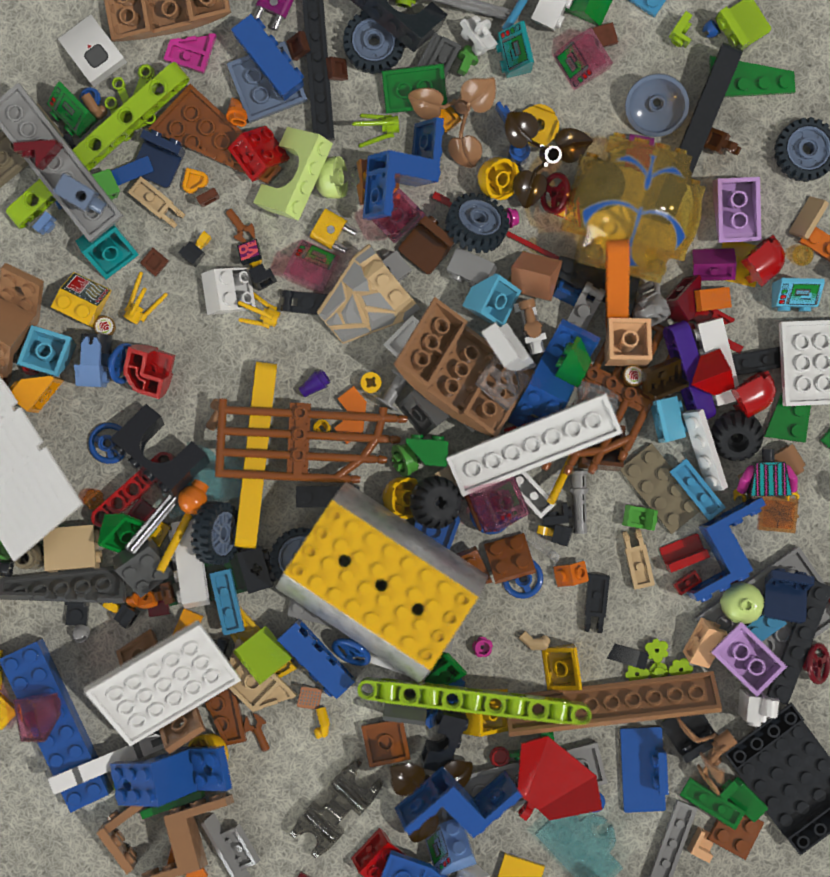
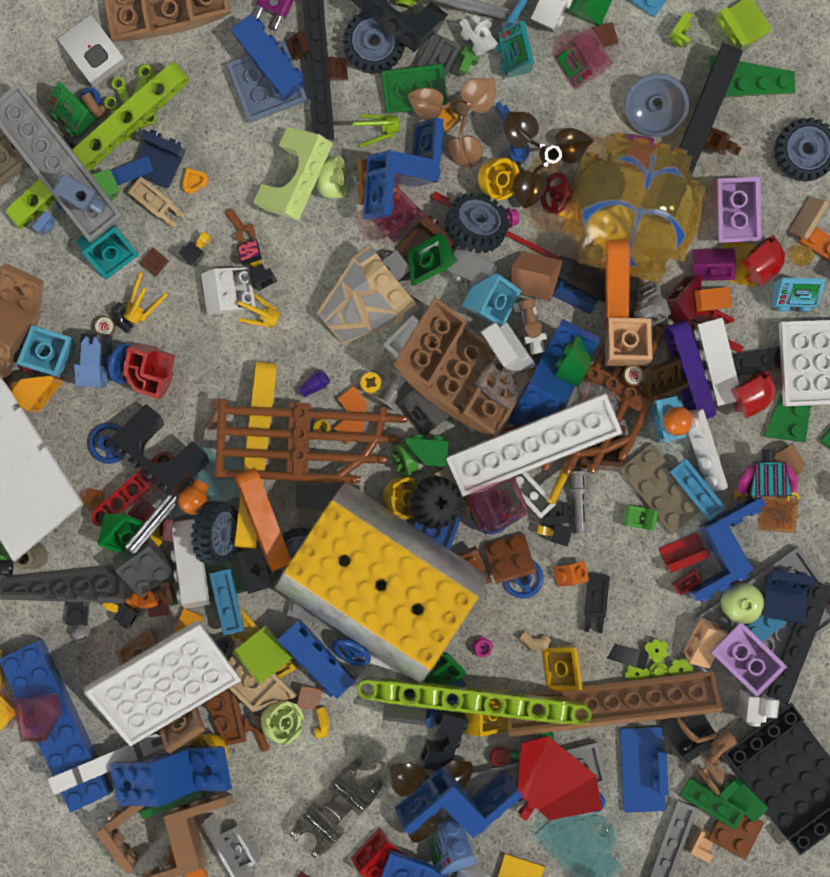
(43, 151): dark red slope -> none
(72, 548): tan panel -> none
(81, 299): slope -> none
(118, 318): none -> black arm
(165, 530): none -> dark red tile
(174, 542): yellow bar -> none
(191, 52): dark pink wing -> none
(203, 129): dark orange wing -> none
(208, 197): copper tile -> none
(236, 113): orange piece -> none
(257, 152): red bracket -> none
(263, 519): none -> orange beam
(282, 722): none -> yellowish green cylinder
(307, 302): black plate -> none
(311, 266): clear pink slope -> none
(329, 229): yellow piece -> none
(385, 743): dark orange plate -> none
(429, 259): none -> green slope
(549, 122): yellow plate -> none
(584, 307): light grey plate -> none
(638, 561): tan hinge -> none
(678, 421): none -> orange piece
(712, 28): blue hinge -> none
(713, 373): red slope -> none
(747, 442): black wheel -> none
(814, 664): dark red piece -> none

